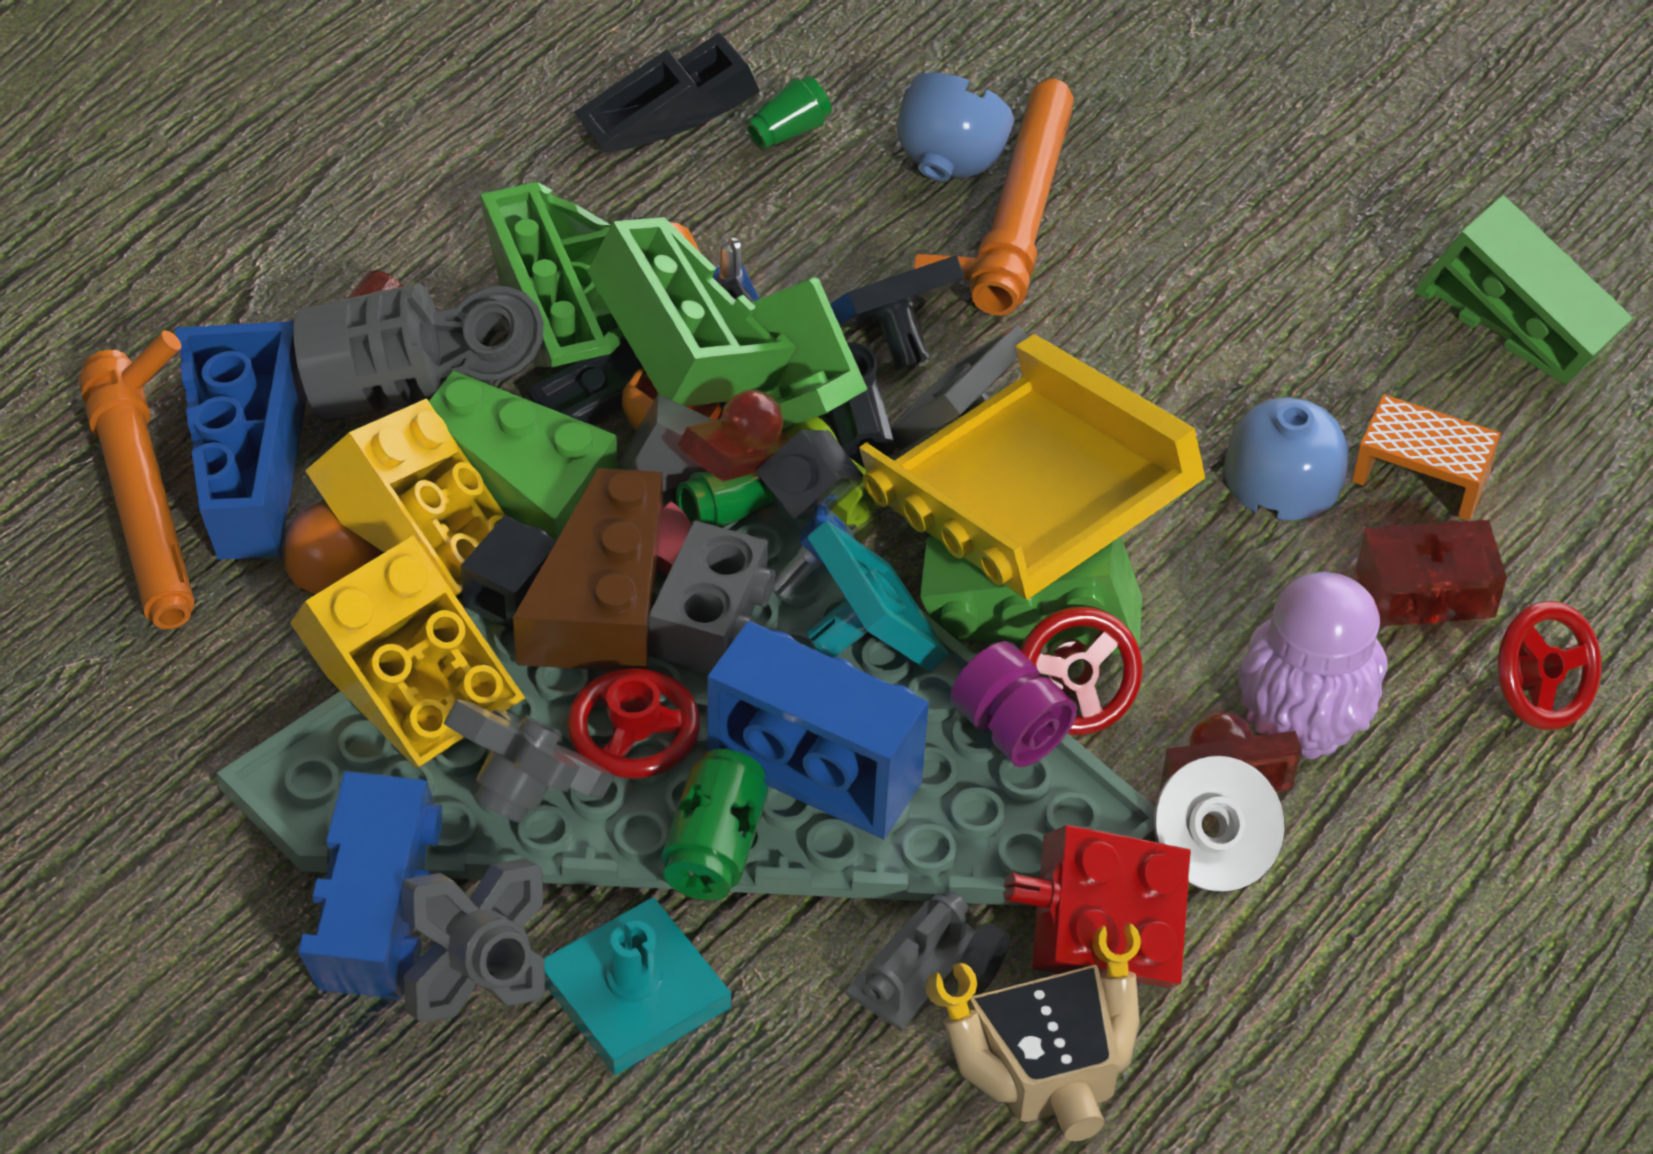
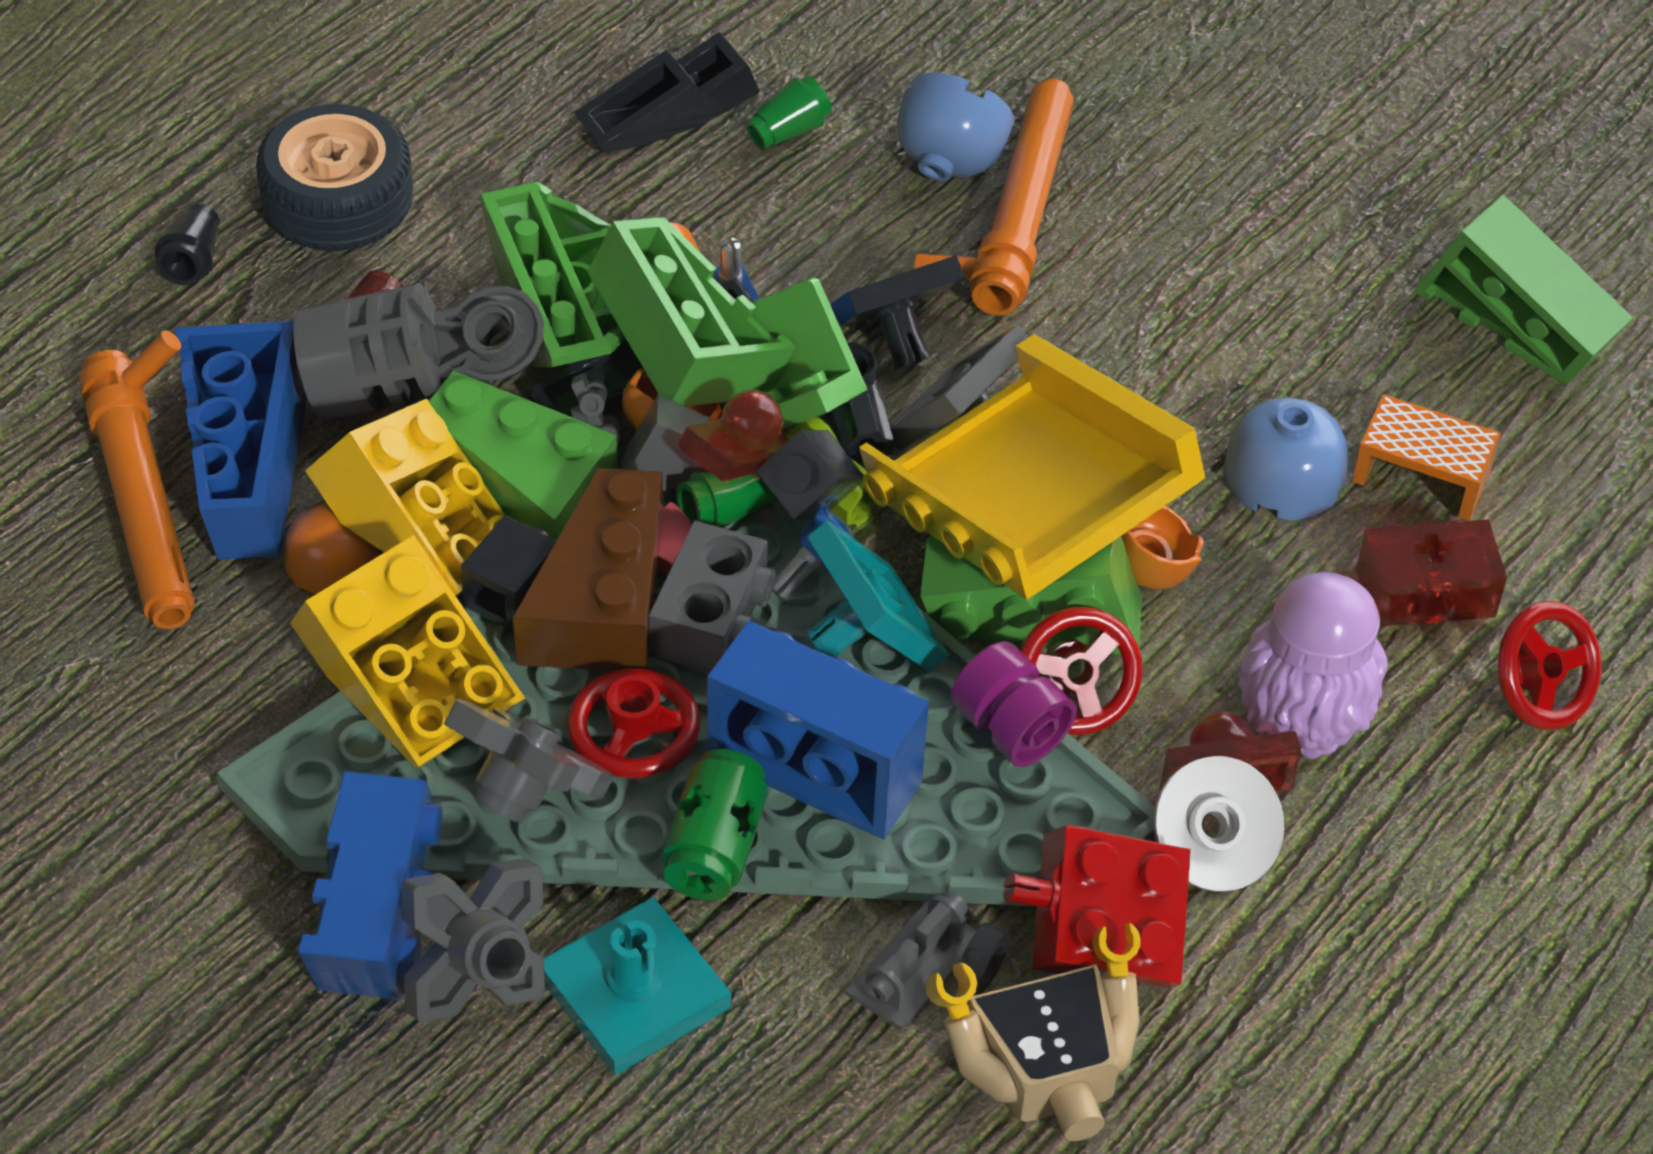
(188, 246): none -> black cone
(334, 177): none -> black wheel
(591, 404): none -> dark grey piece
(1162, 550): none -> orange hair

